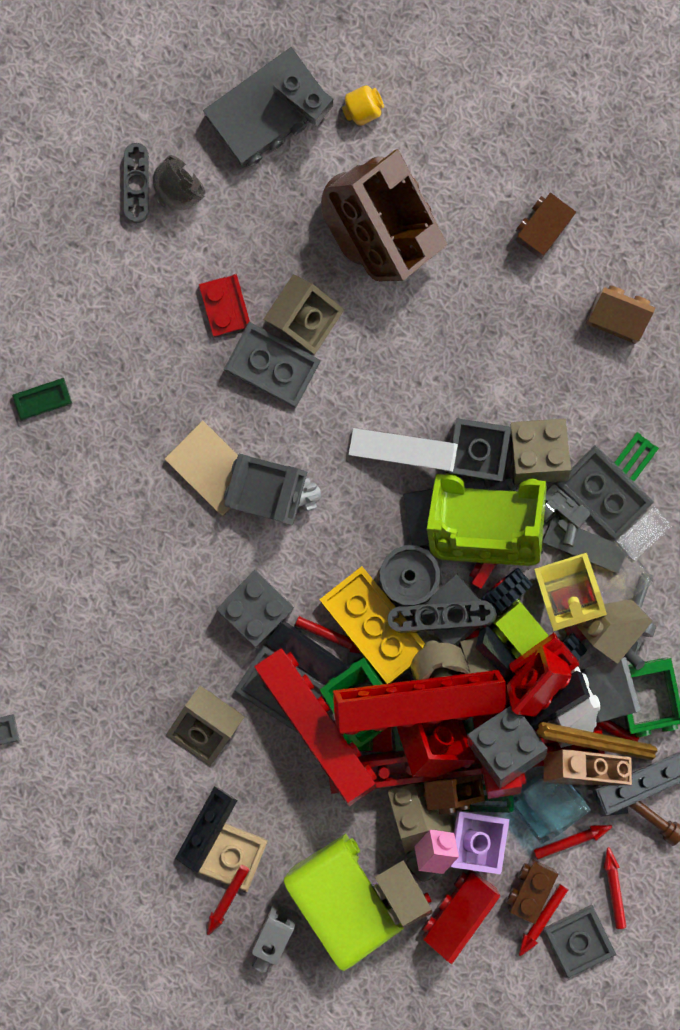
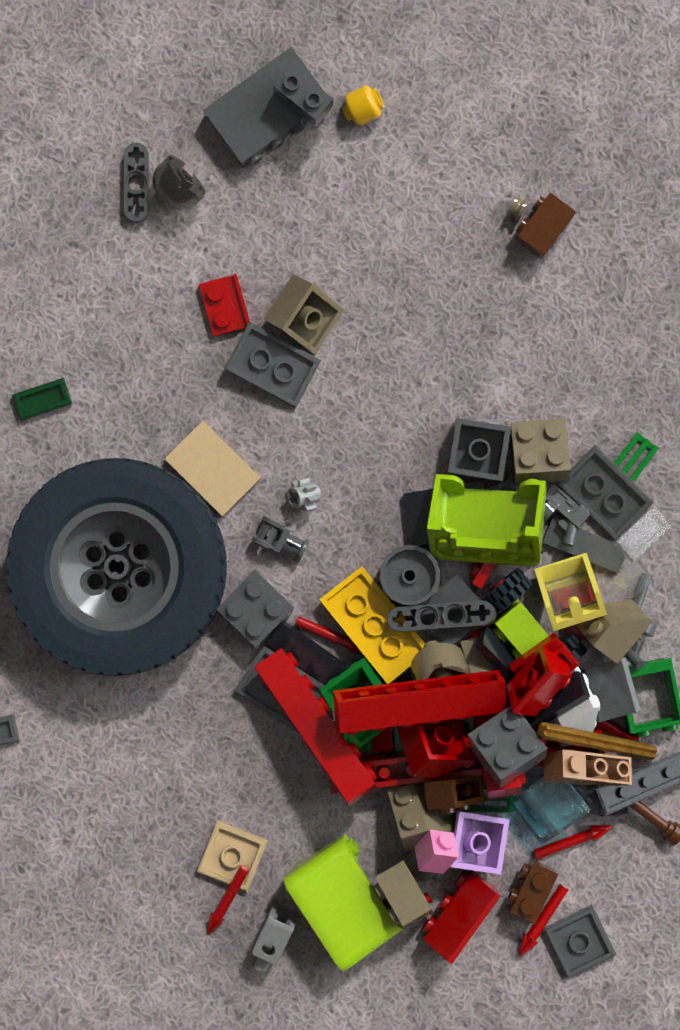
(52, 566): none -> black wheel
(205, 725): dark tan slope -> none
(206, 829): black tile -> none
(265, 488): dark grey panel -> none
(278, 538): none -> dark grey connector
(377, 214): reddish brown brick -> none
(403, 449): white tile -> none
(517, 207): none -> dark tan bush
(614, 885): red piece -> none
(620, 314): medium nougat slope -> none

